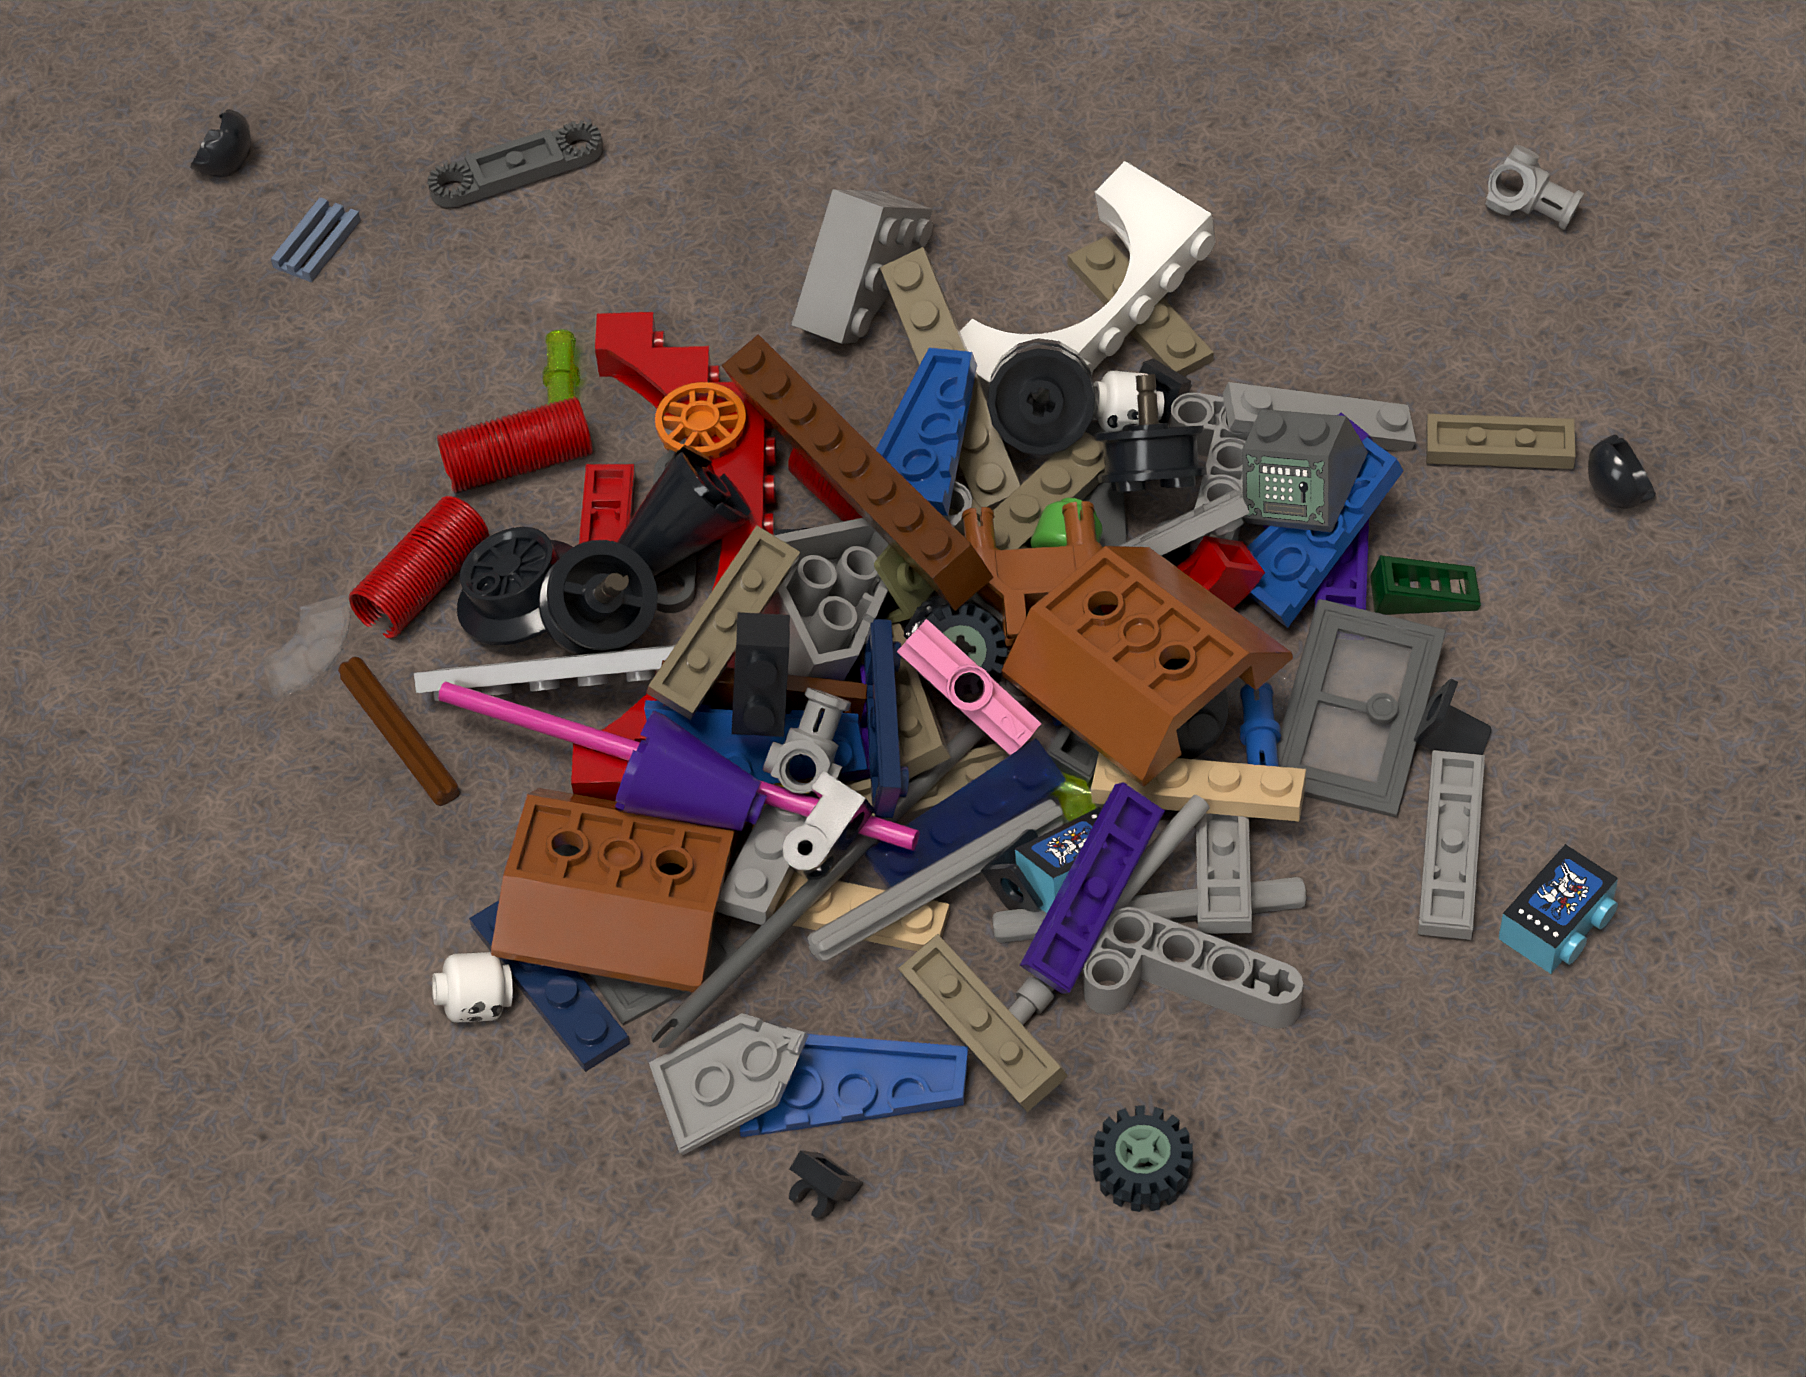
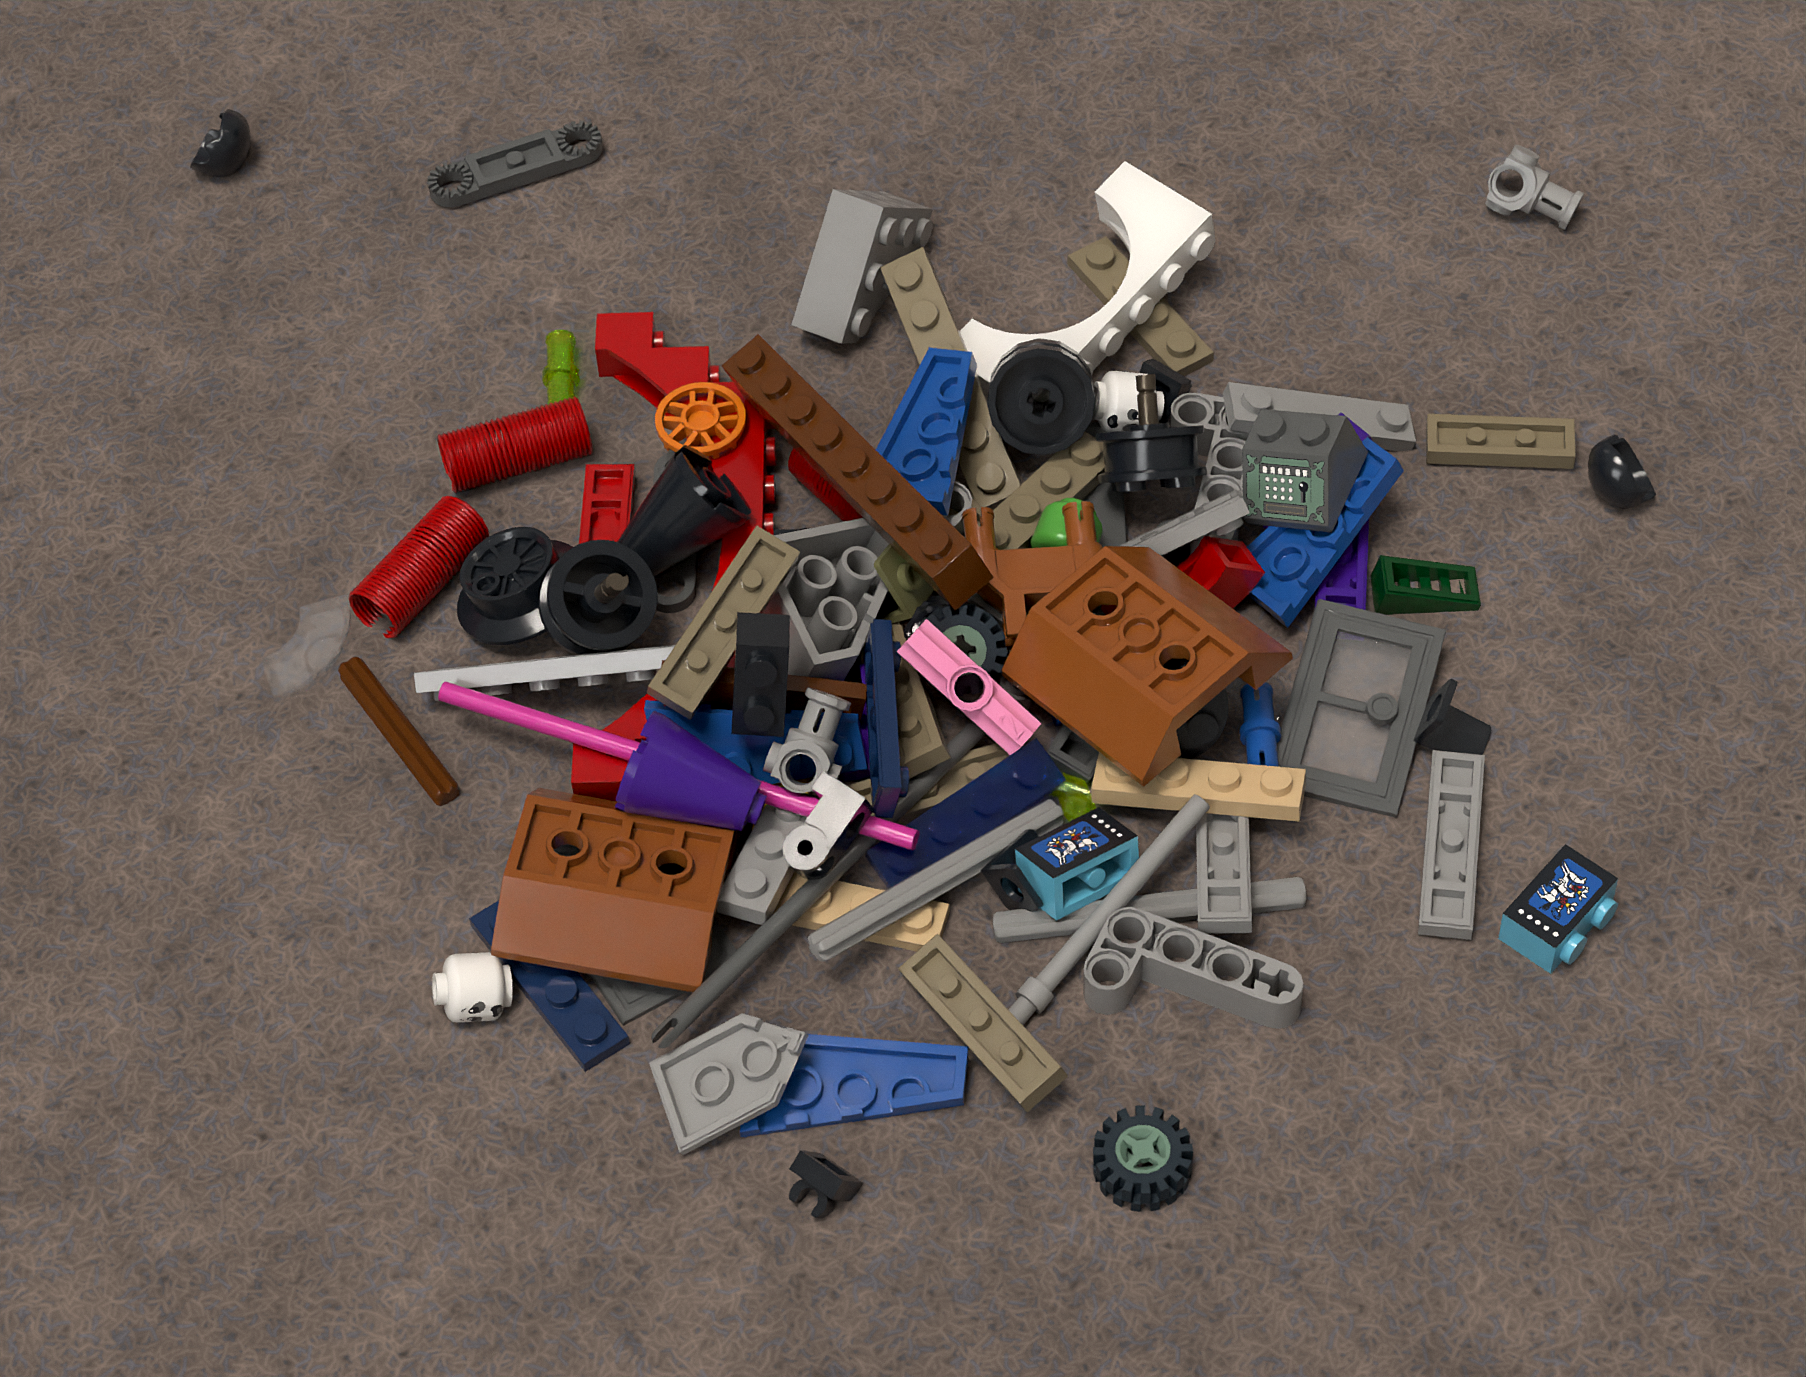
(348, 221): sand blue tile -> none
(1092, 888): dark purple plate -> none

